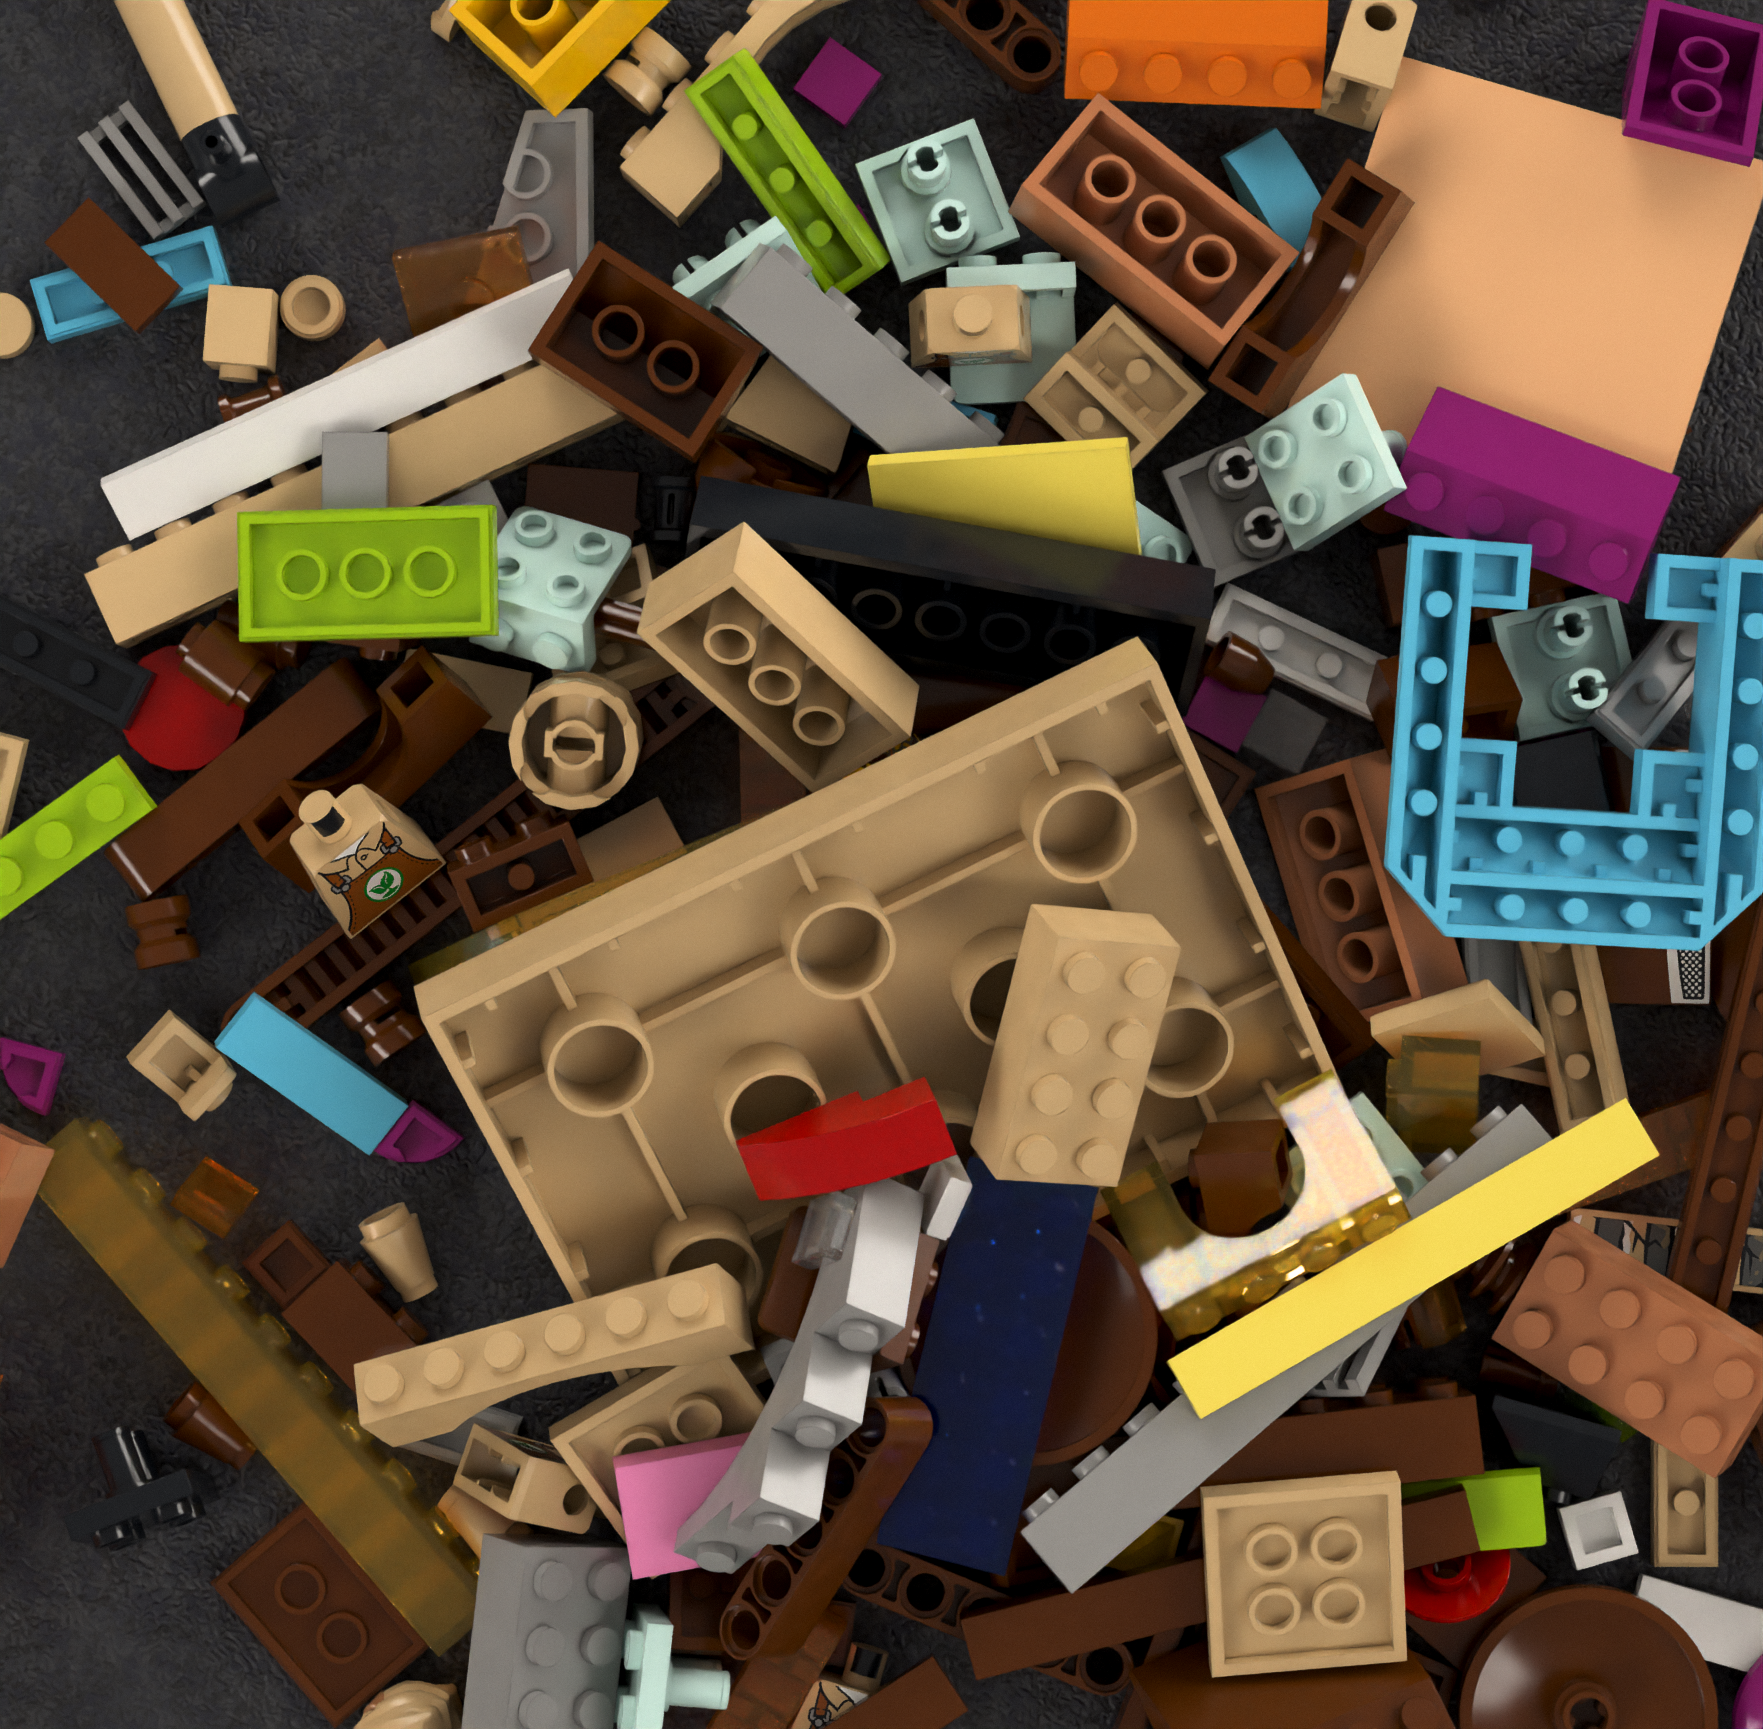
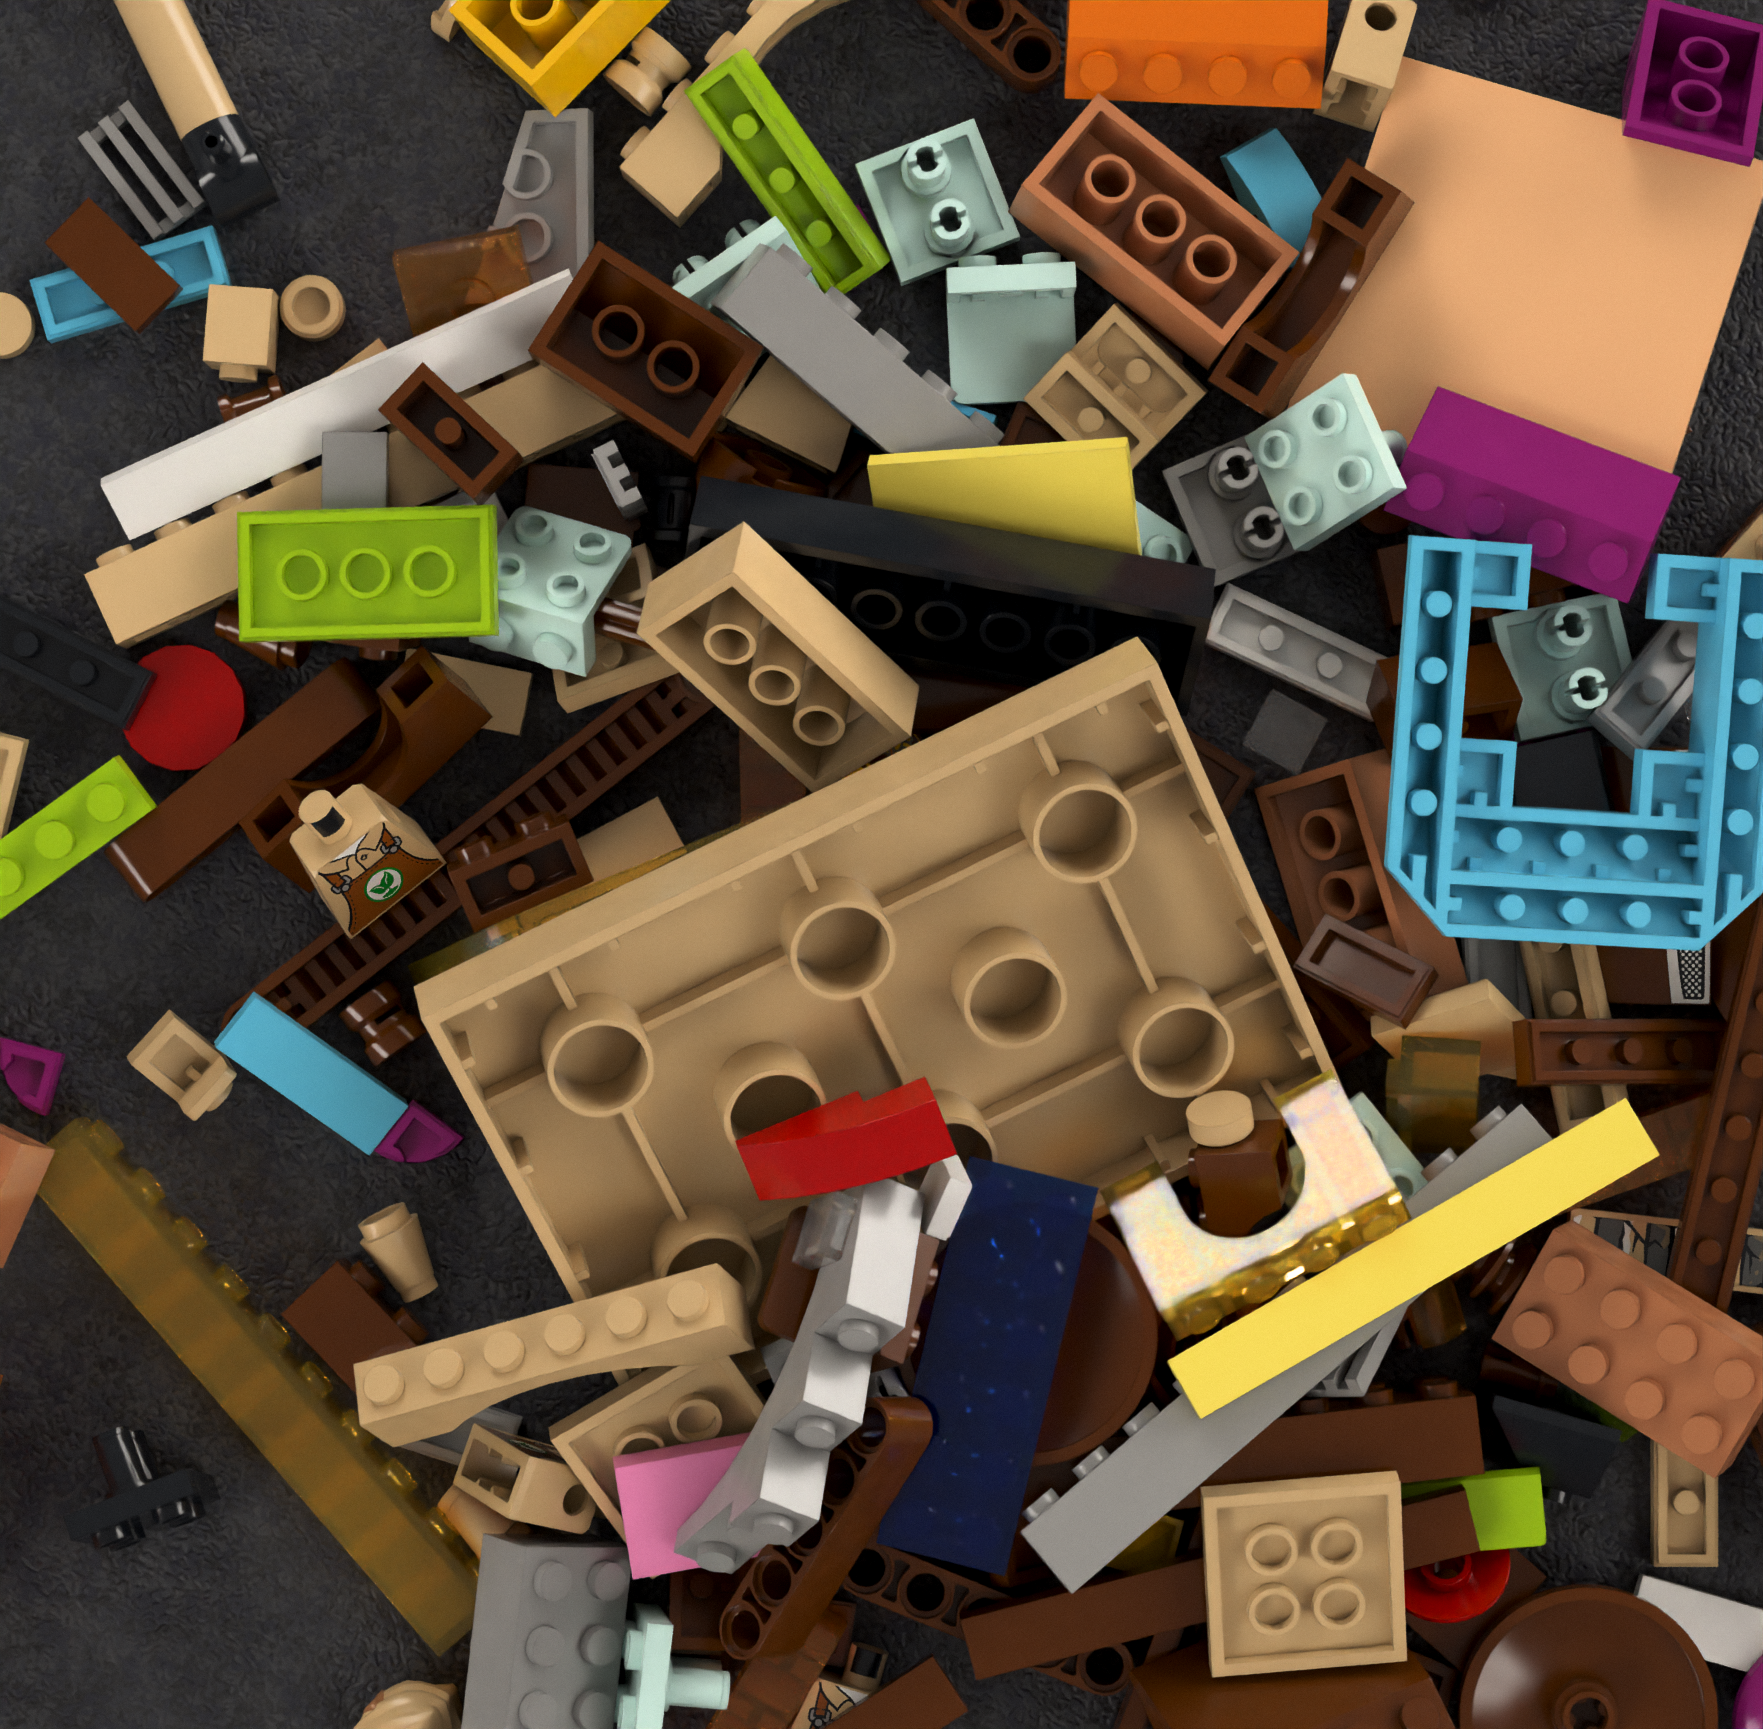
(162, 932): reddish brown wheel -> none
(208, 1427): reddish brown cone -> none
(214, 1197): clear orange tile -> none
(224, 665): reddish brown brick -> none
(287, 1264): reddish brown tile -> none
(319, 1614): reddish brown tile -> none
(451, 434): none -> reddish brown brick
(576, 740): tan brick -> none
(619, 481): none -> light grey tile
(837, 83): magenta tile -> none
(970, 326): tan torso -> none
(1074, 1045): tan brick -> none
(1220, 1118): none -> tan tile
(1222, 714): magenta tile -> none
(1239, 665): reddish brown hose -> none
(1365, 971): none -> reddish brown tile
(1597, 1529): white plate -> none
(1616, 1051): none -> reddish brown tile

